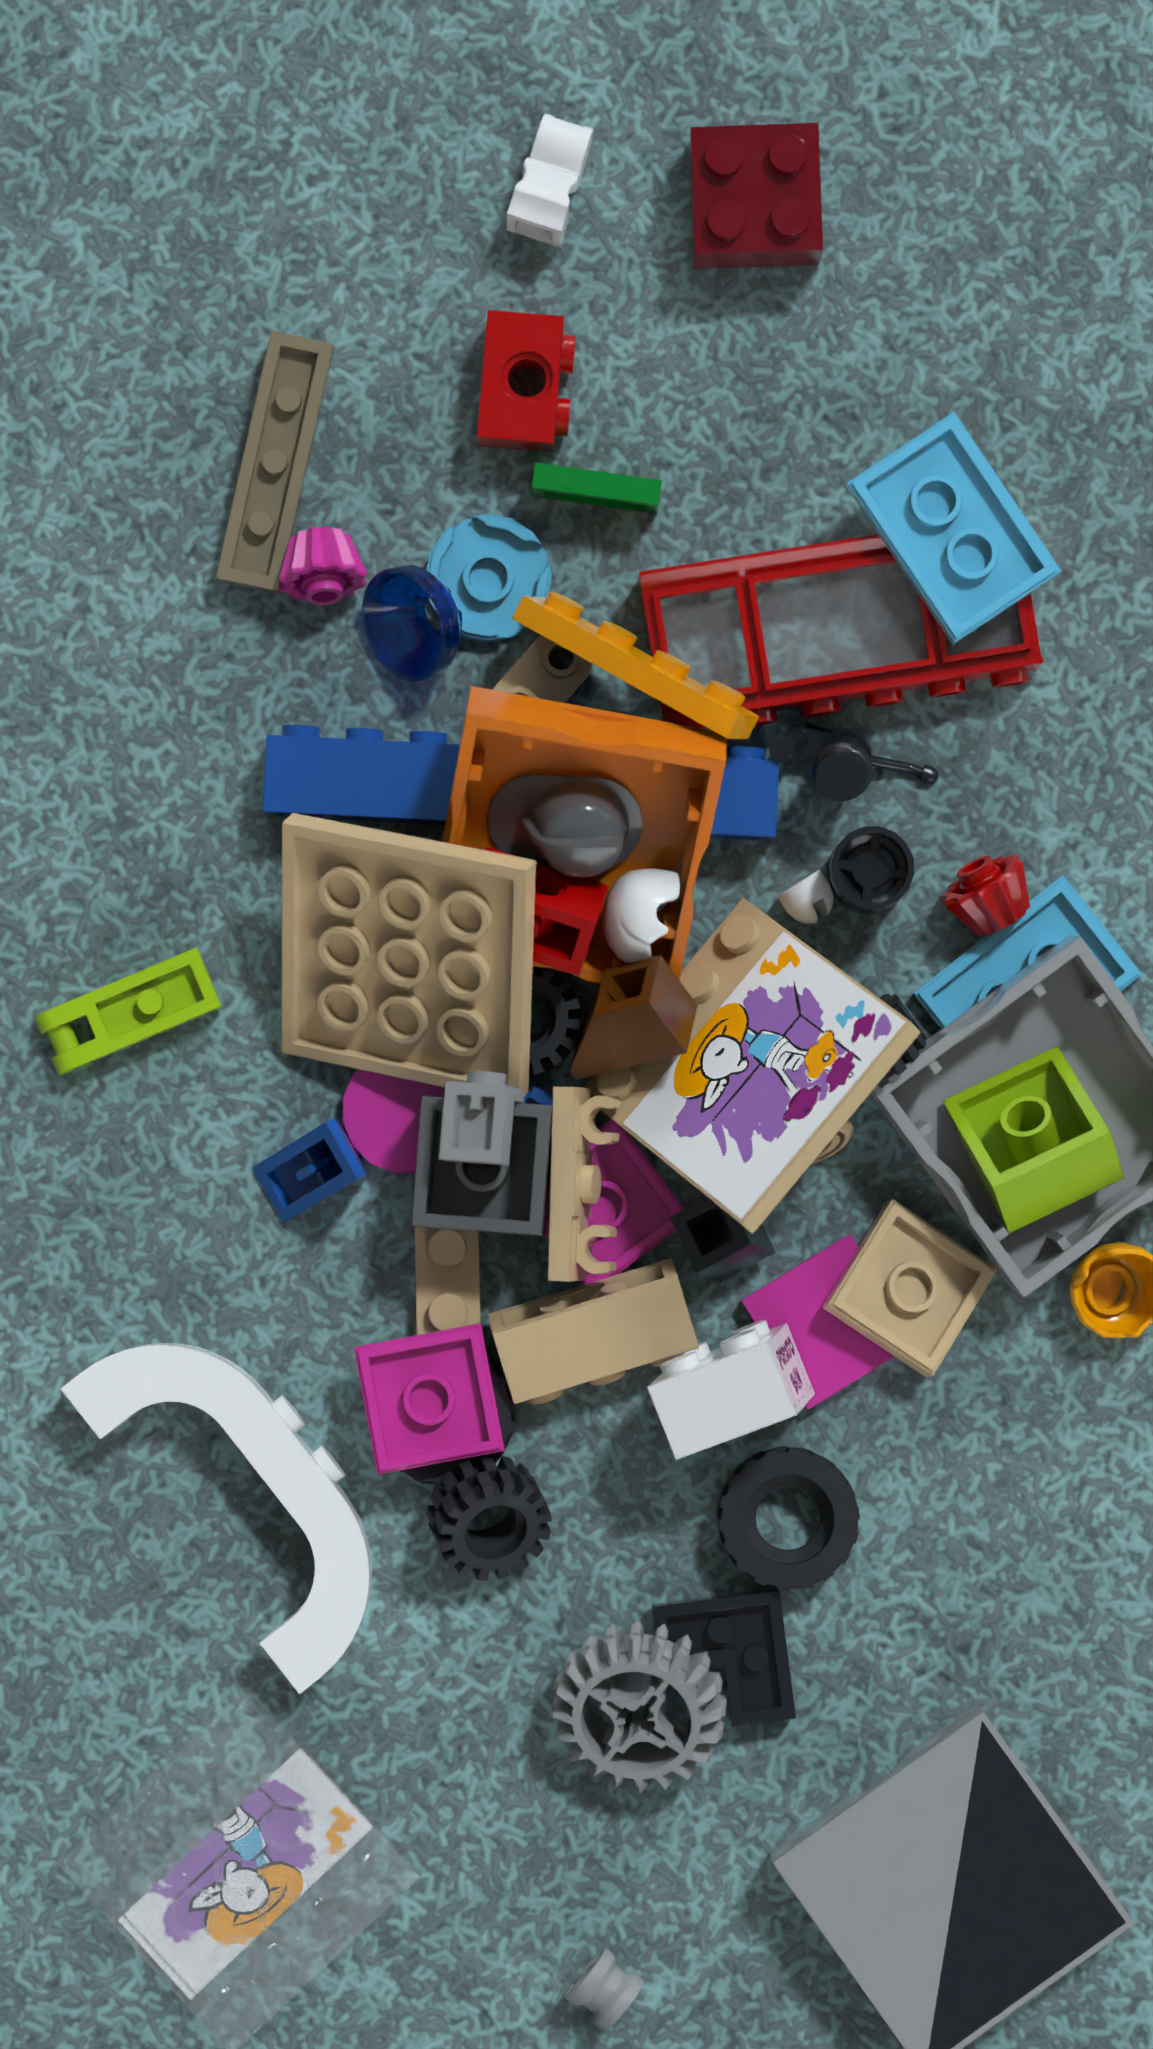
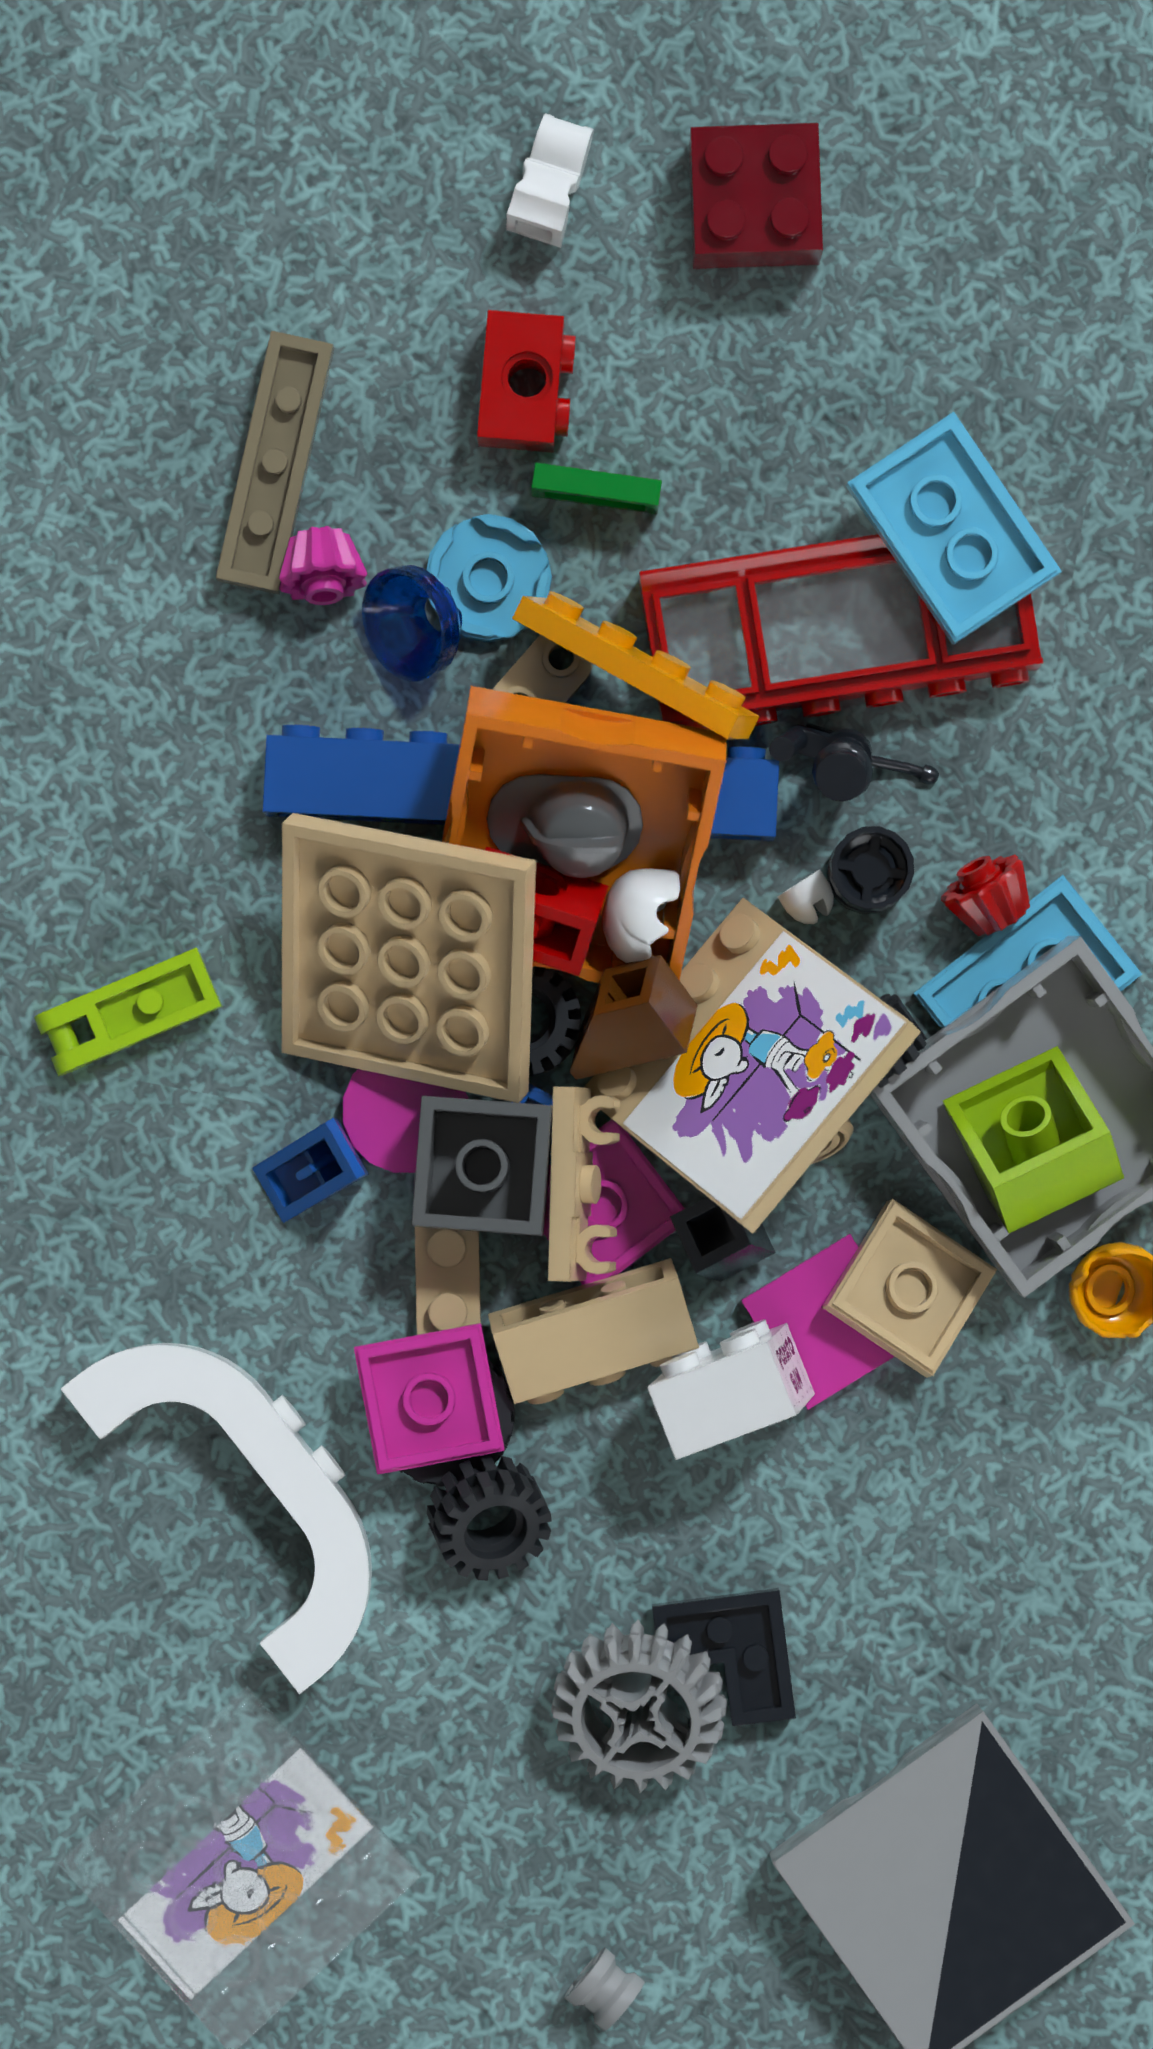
(478, 1119): light grey bracket -> none
(797, 1566): black tyre -> none

